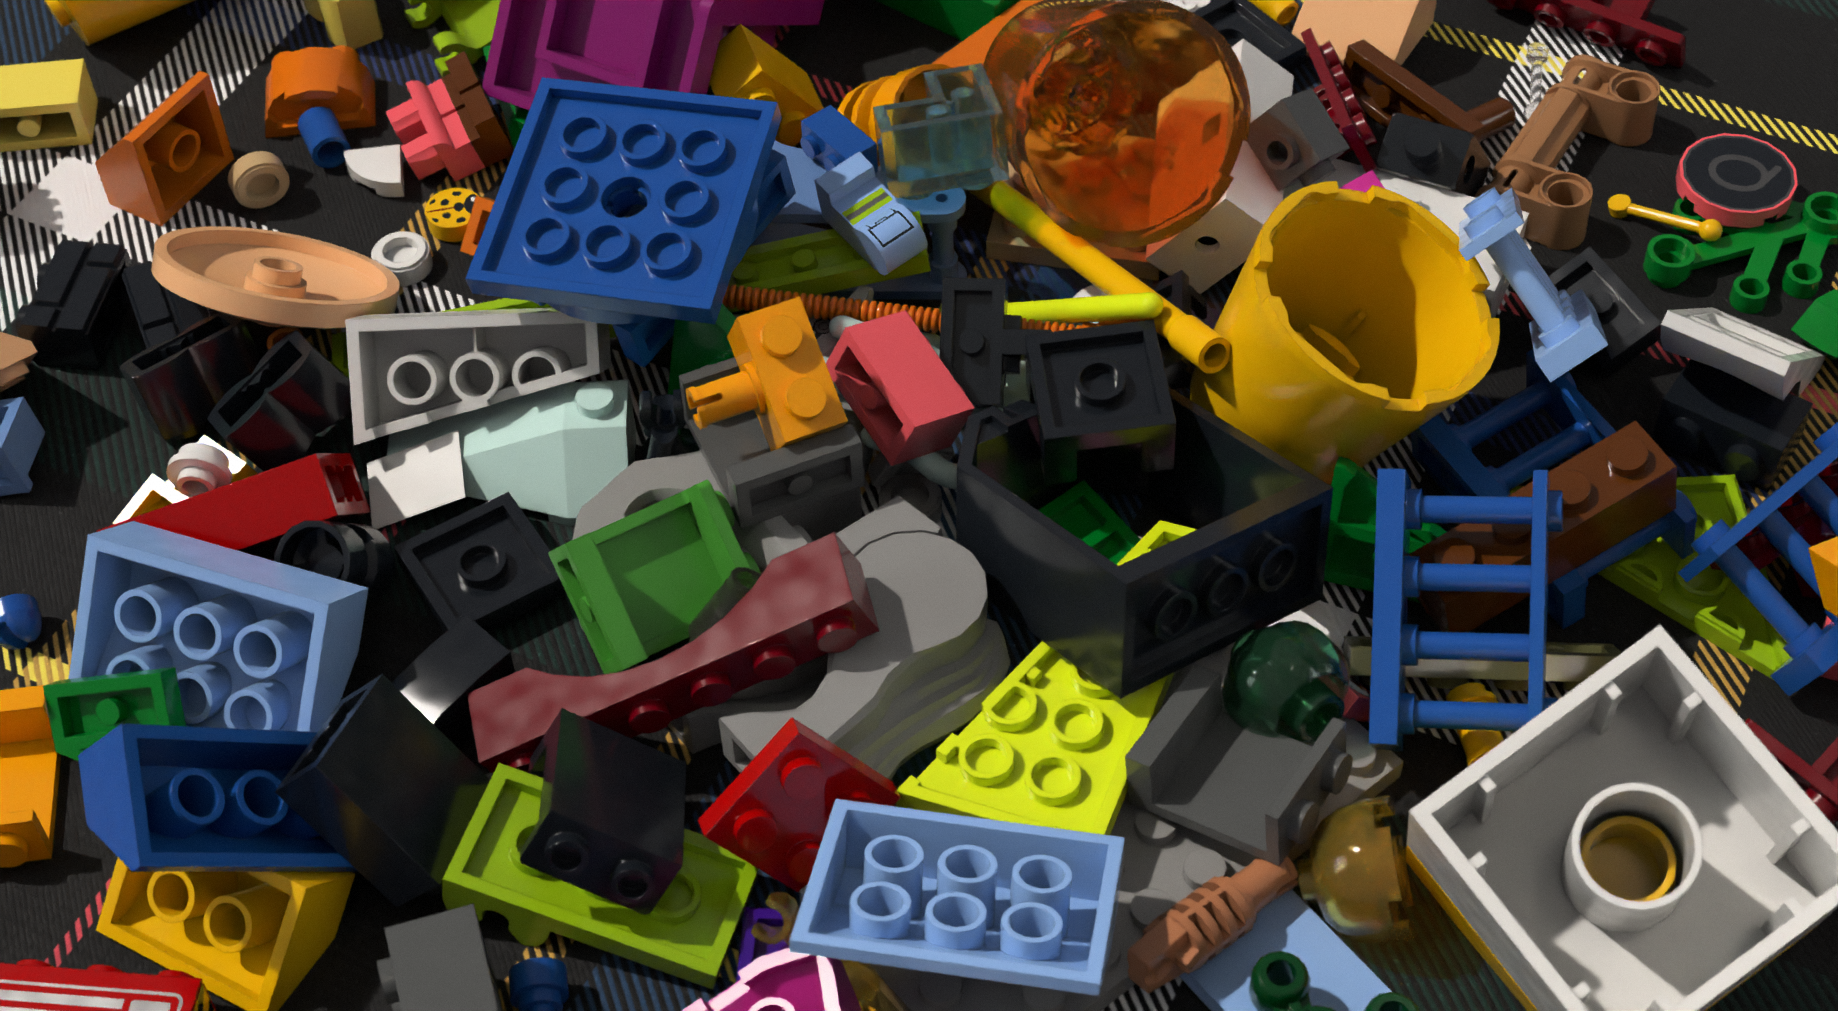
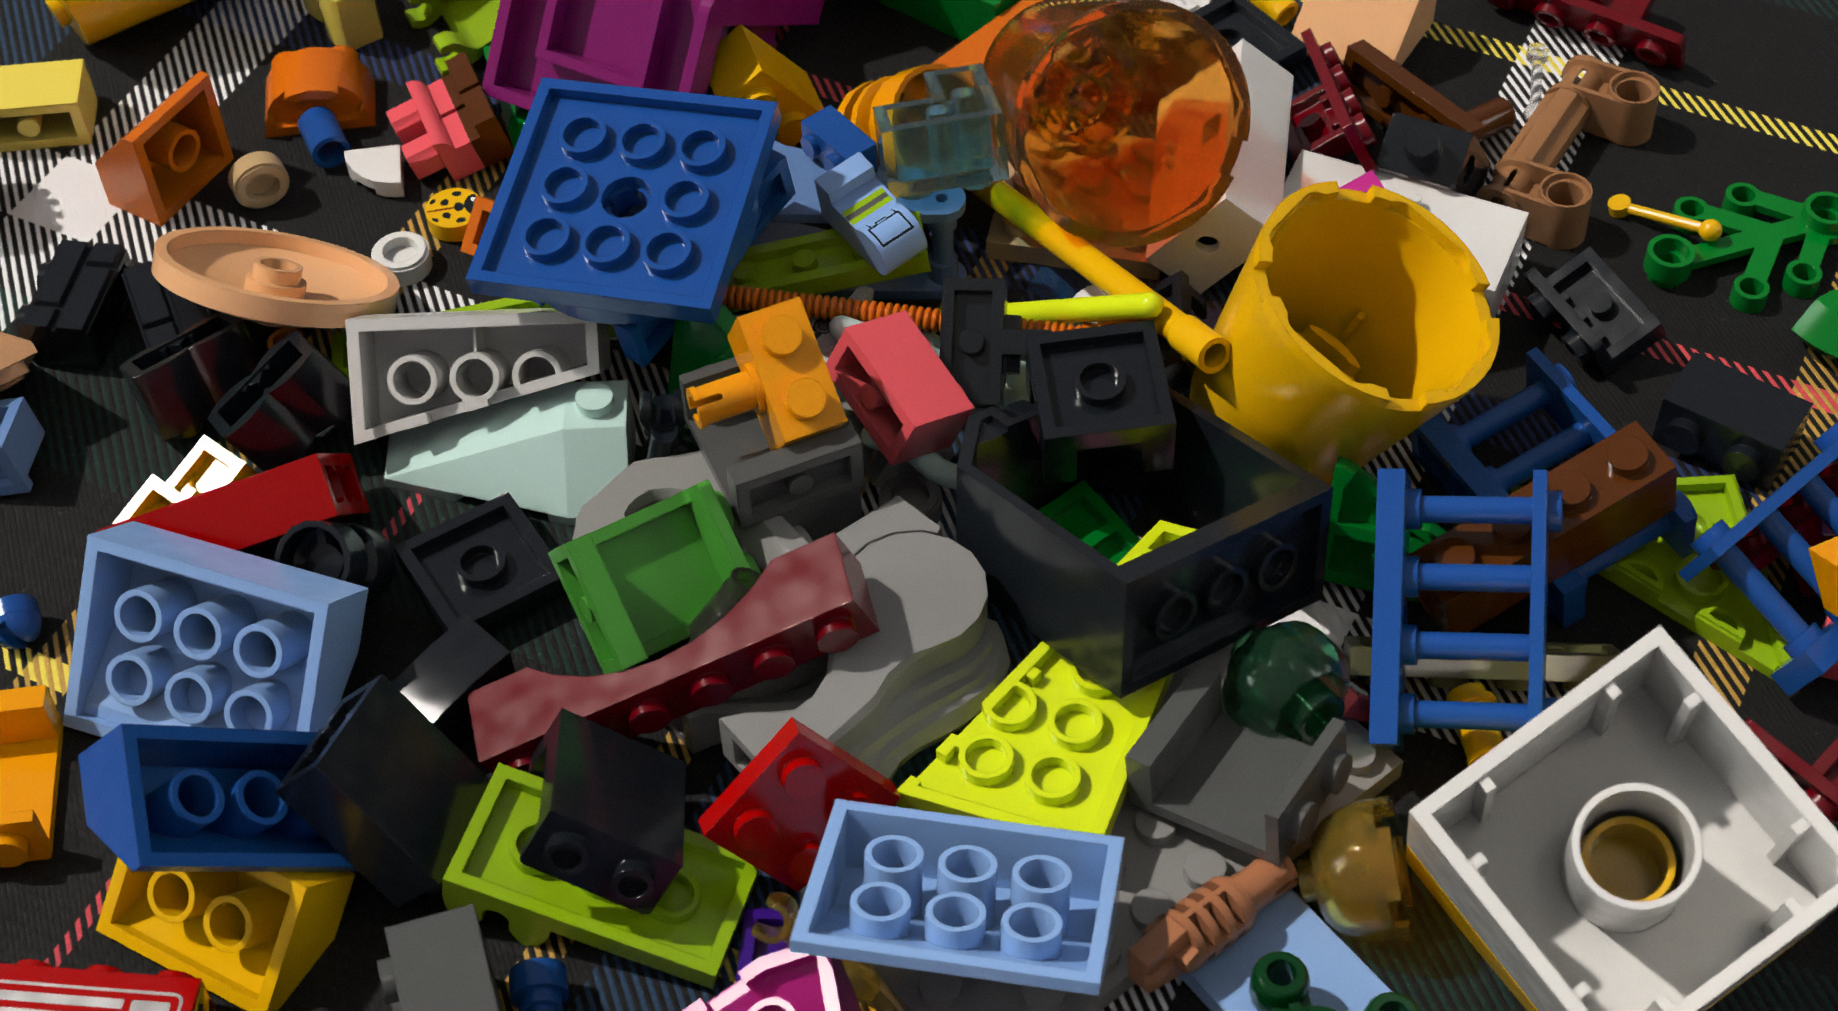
(93, 706): green wing -> none
(198, 469): white plate -> none
(415, 480): white sticker -> none
(1296, 141): dark grey brick -> none
(1563, 325): light blue fence -> none
(1736, 180): tile -> none
(1741, 350): white slope -> none

